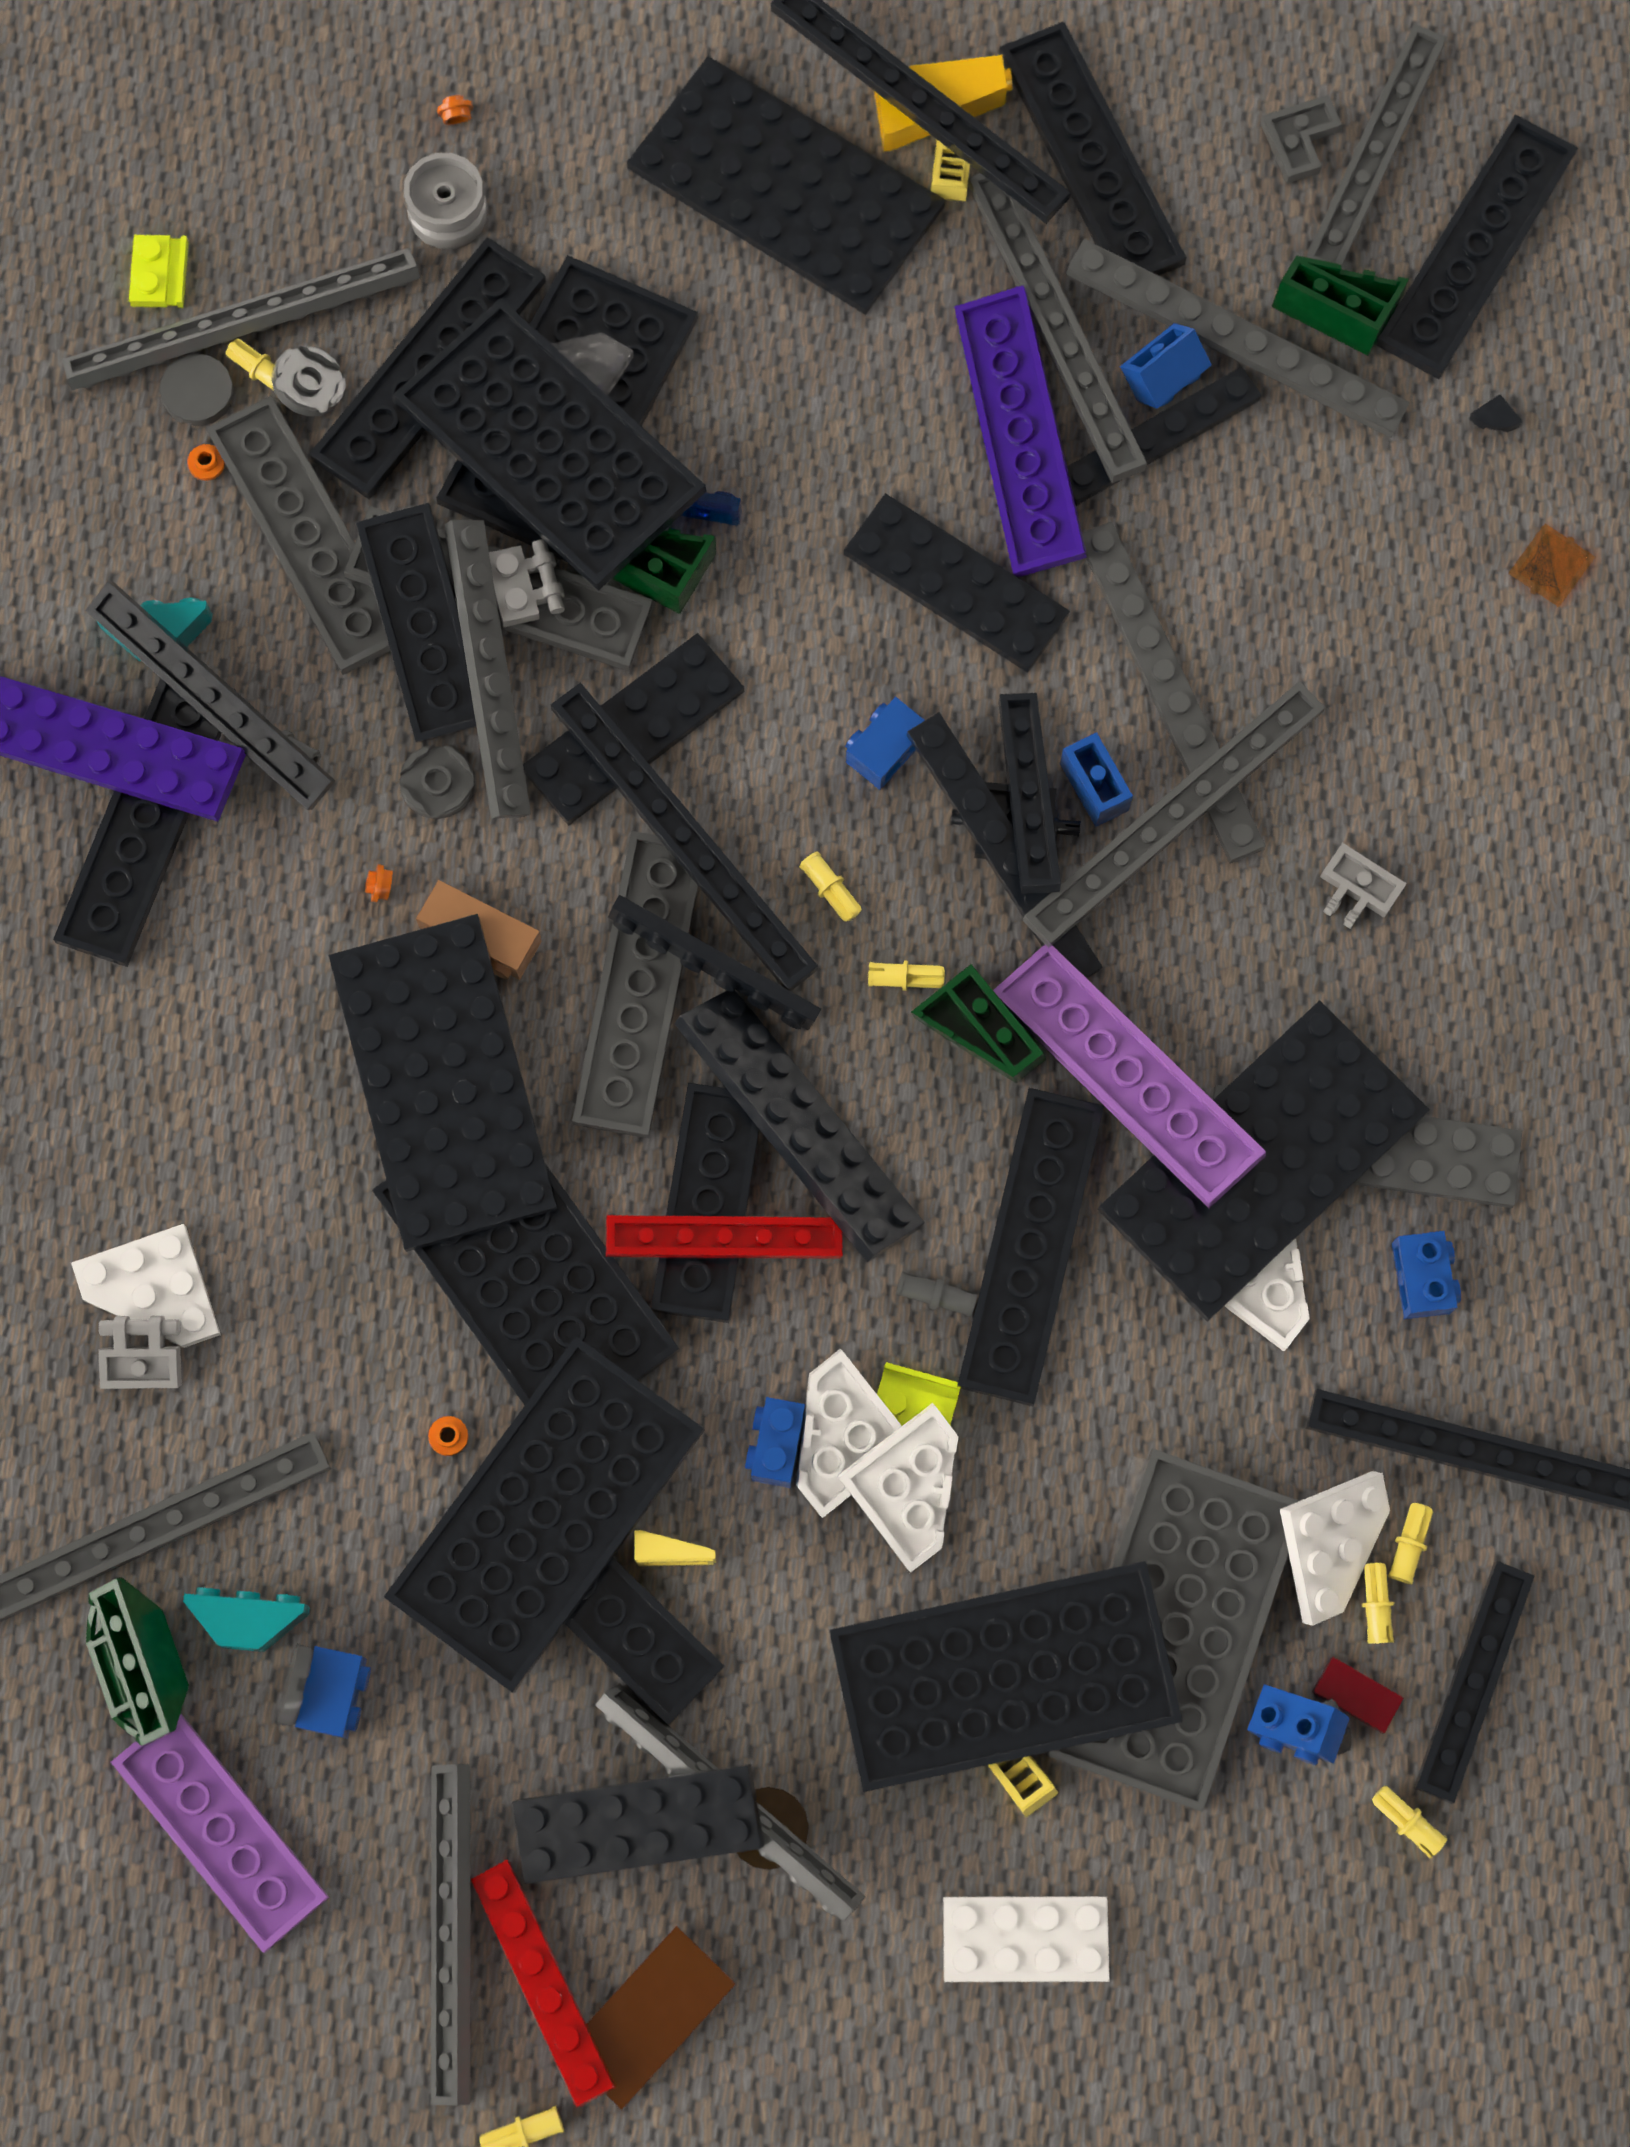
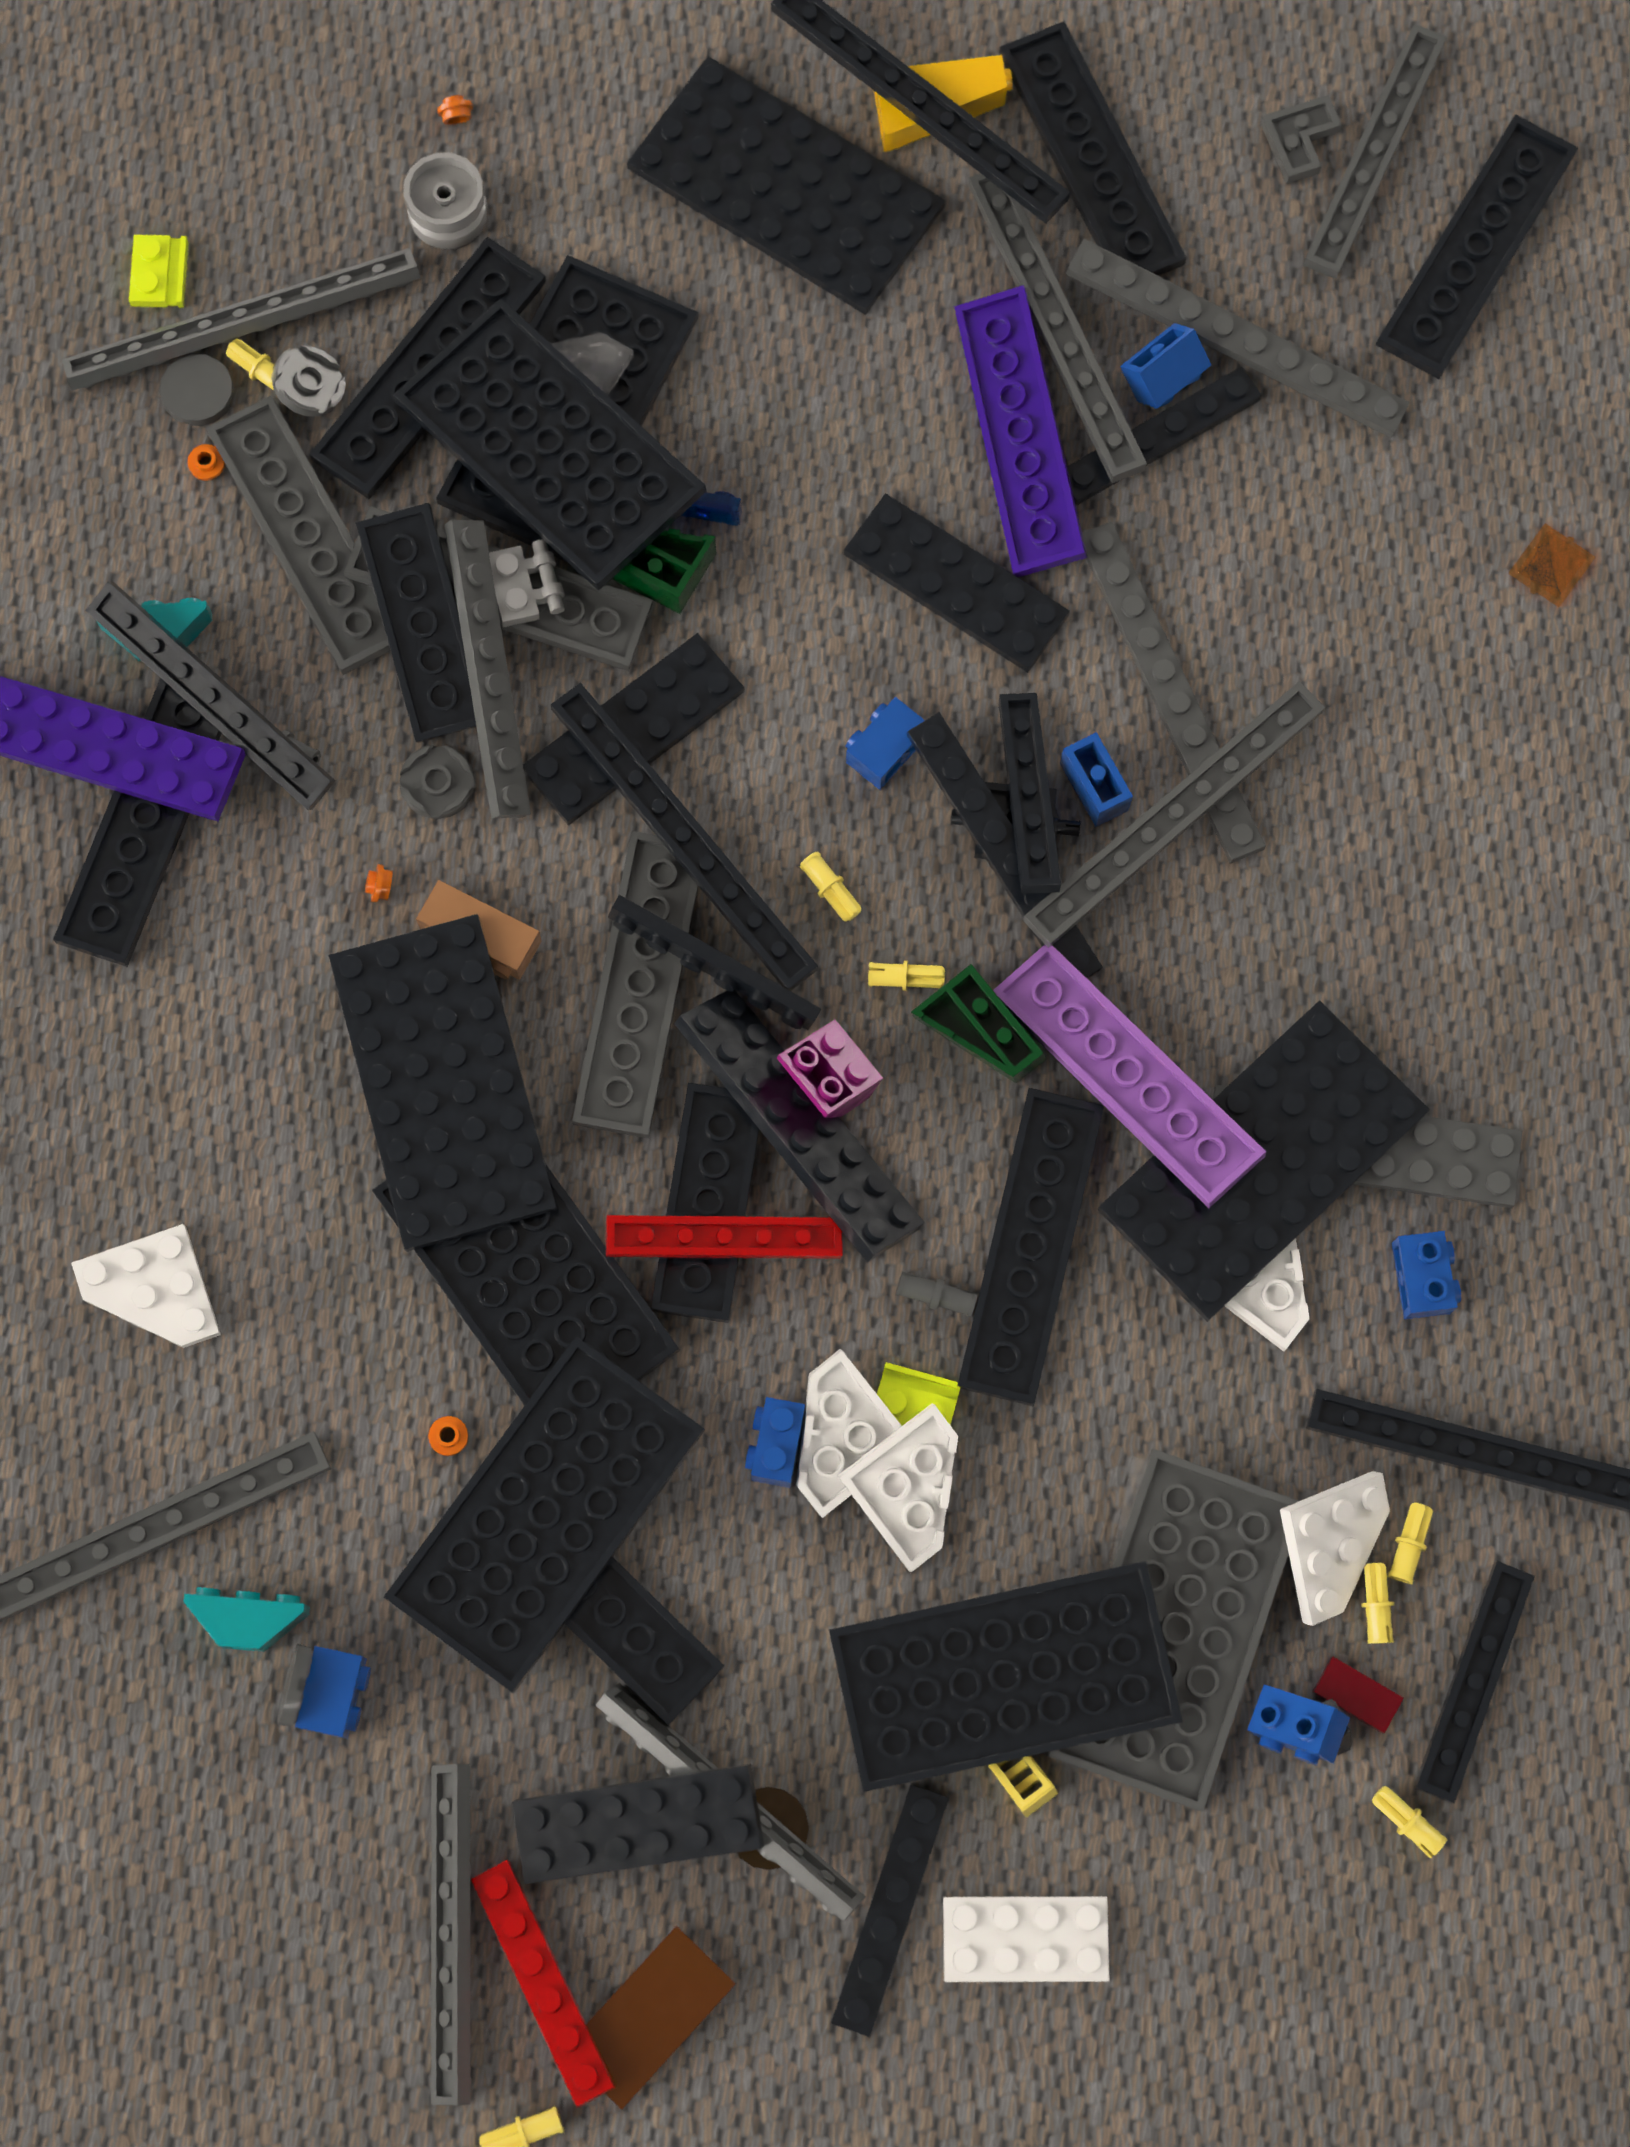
(135, 1661): dark green wedge -> none
(139, 1366): light grey plate -> none
(222, 1833): medium lavender plate -> none
(665, 1551): light yellow slope -> none
(831, 1070): none -> magenta slope
(889, 1911): none -> black plate
(949, 188): light yellow slope -> none
(1339, 301): dark green wedge -> none
(1362, 881): light grey hinge -> none
(1496, 416): black tile -> none

